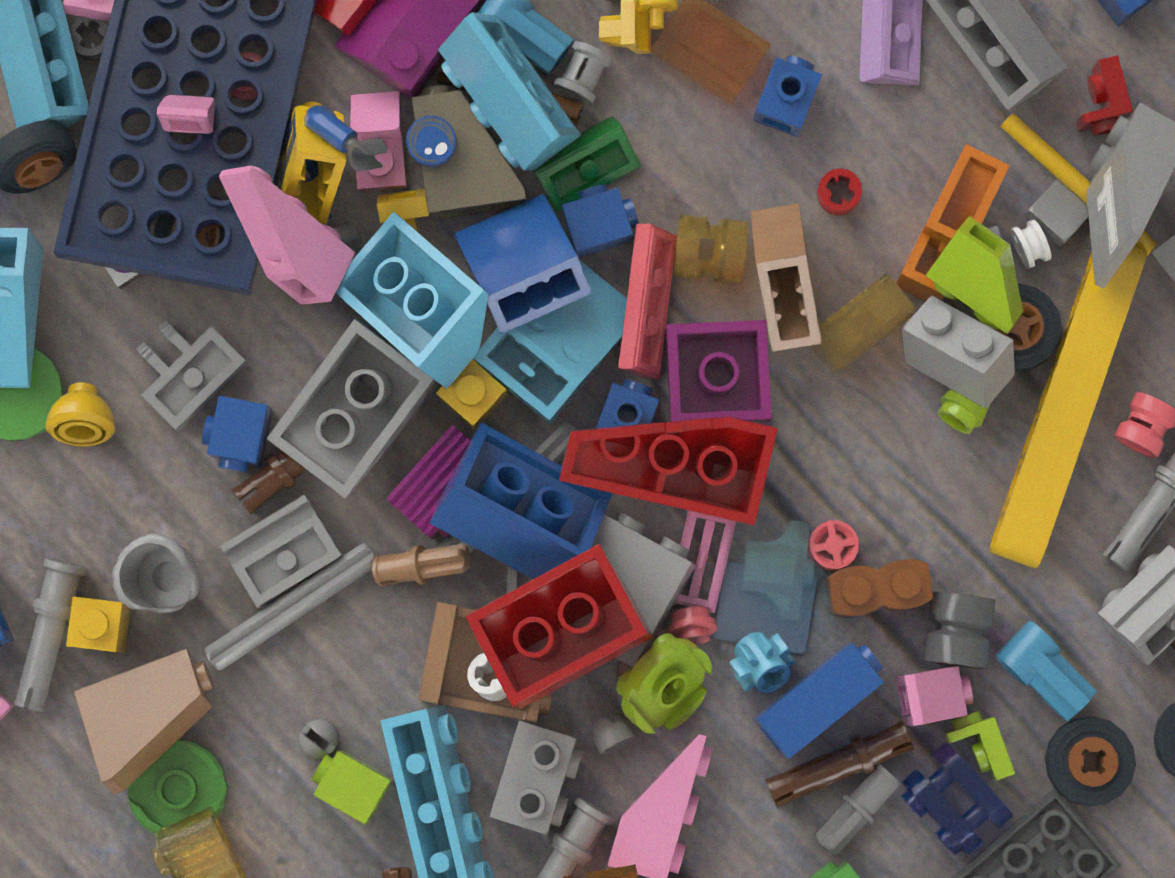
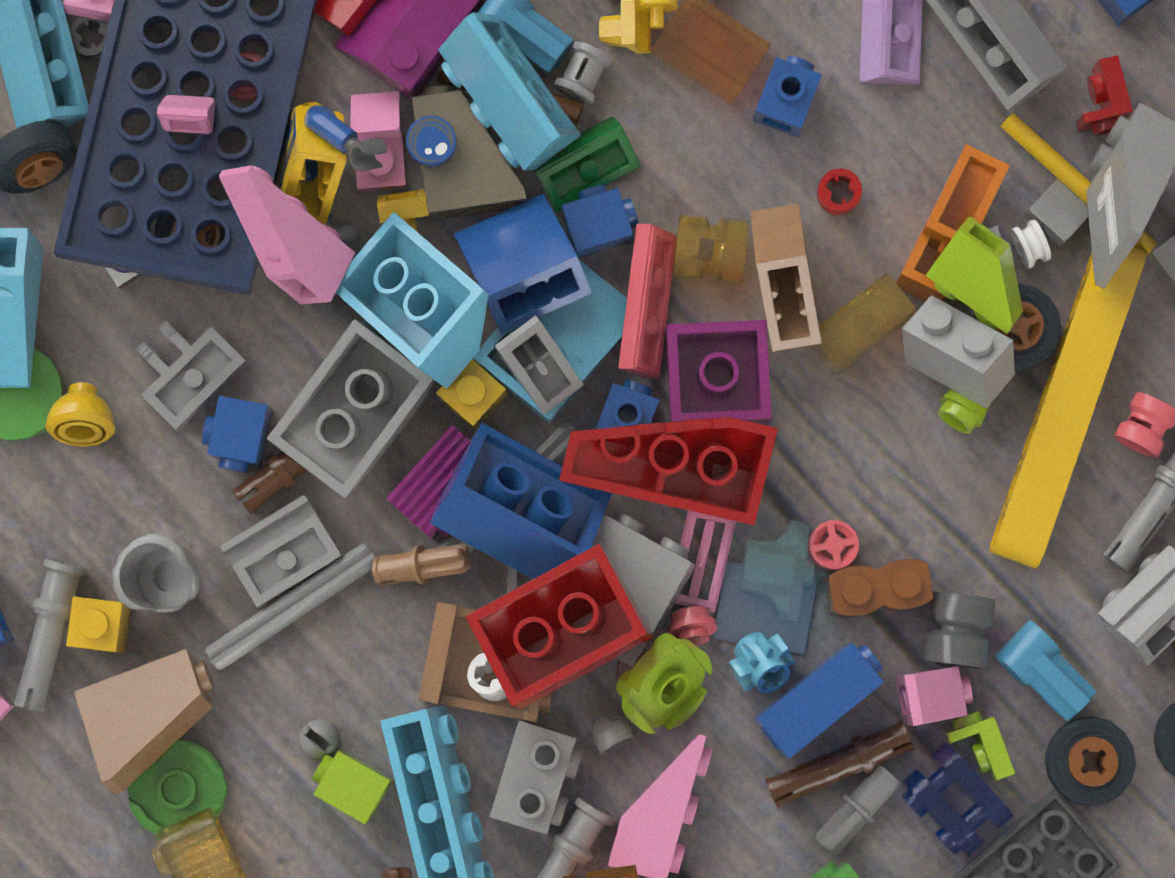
(538, 365): none -> light grey slope

